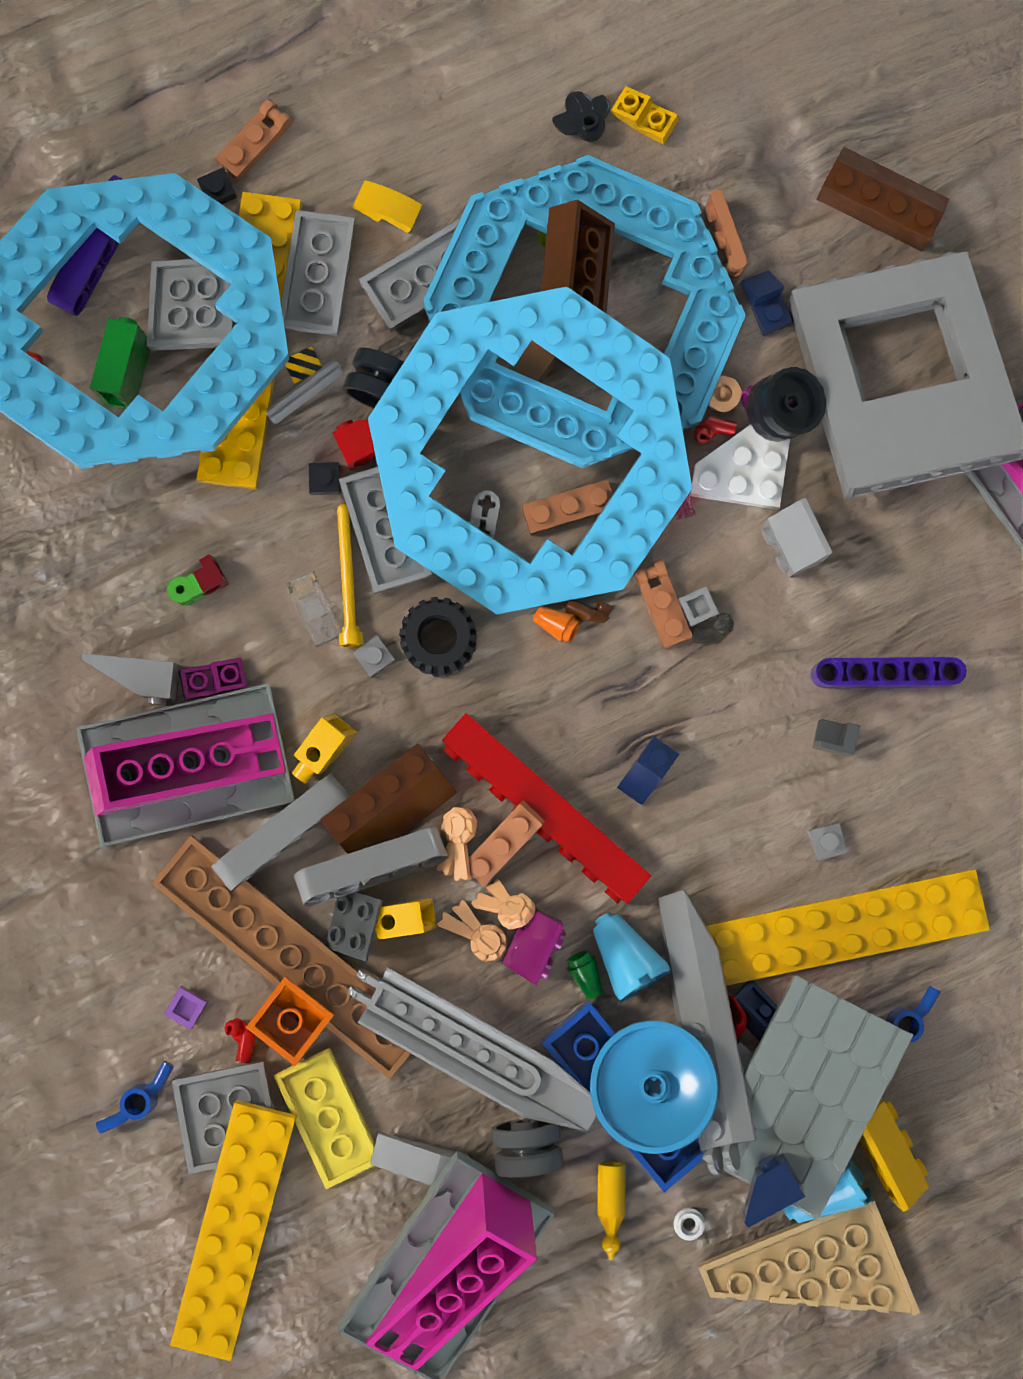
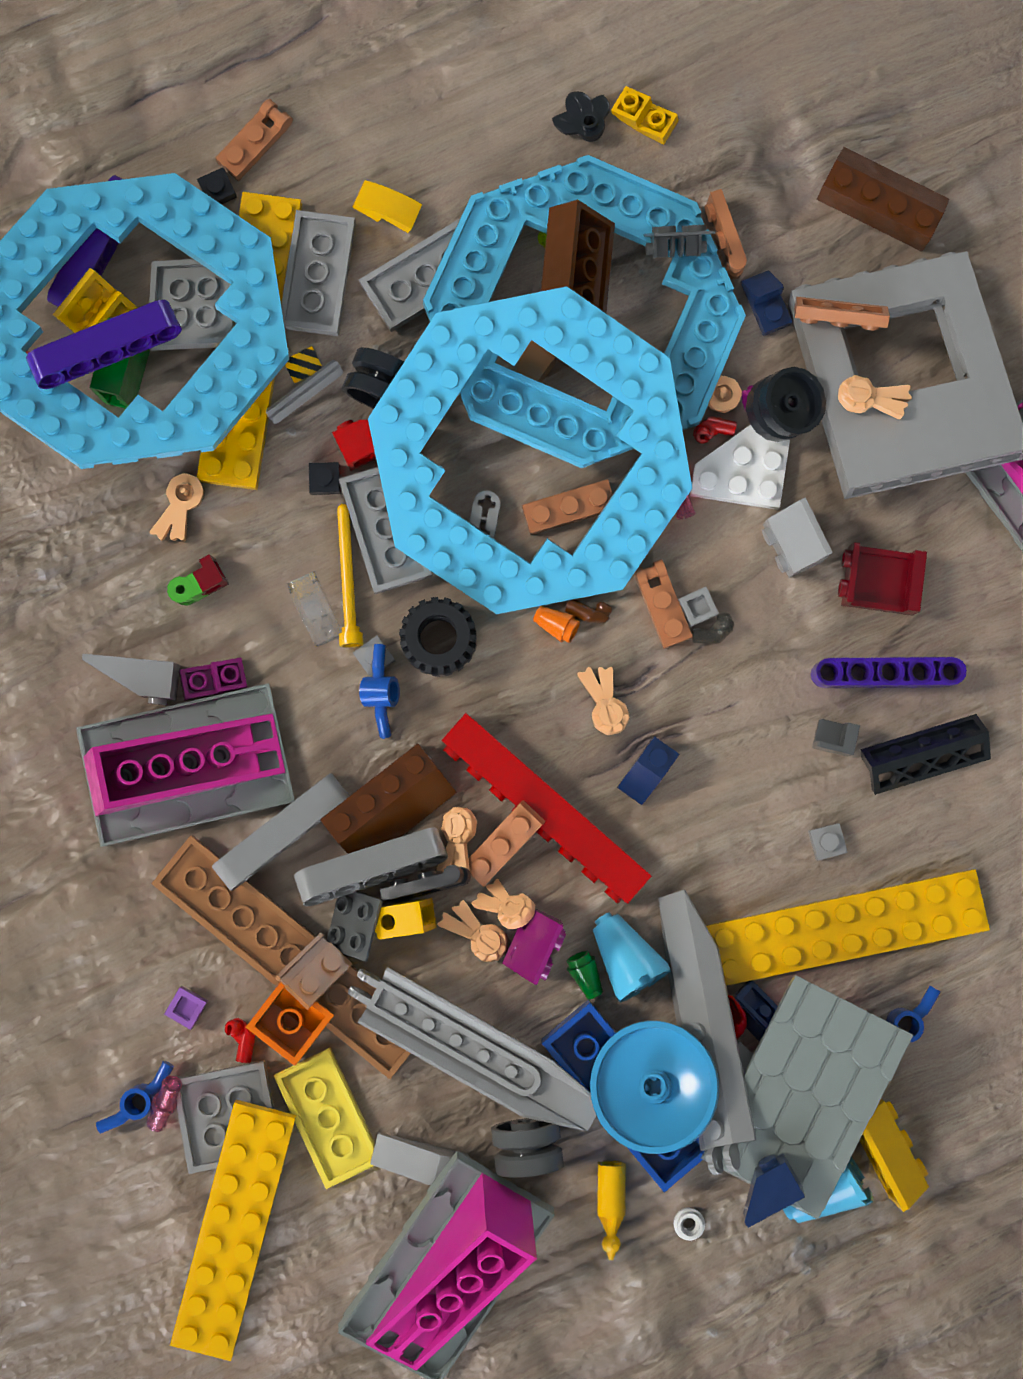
(91, 303): none -> yellow slope
(103, 344): none -> dark purple beam
(164, 1103): none -> clear pink pin
(184, 494): none -> light nougat piece
(313, 971): none -> medium nougat plate
(330, 737): yellow torso -> none
(380, 691): none -> blue piece
(427, 883): none -> black plate
(609, 714): none -> light nougat piece
(689, 238): none -> dark grey hinge
(822, 1261): tan wing -> none
(841, 313): none -> nougat plate
(859, 395): none -> light nougat piece
(882, 579): none -> dark red panel
(927, 747): none -> black fence

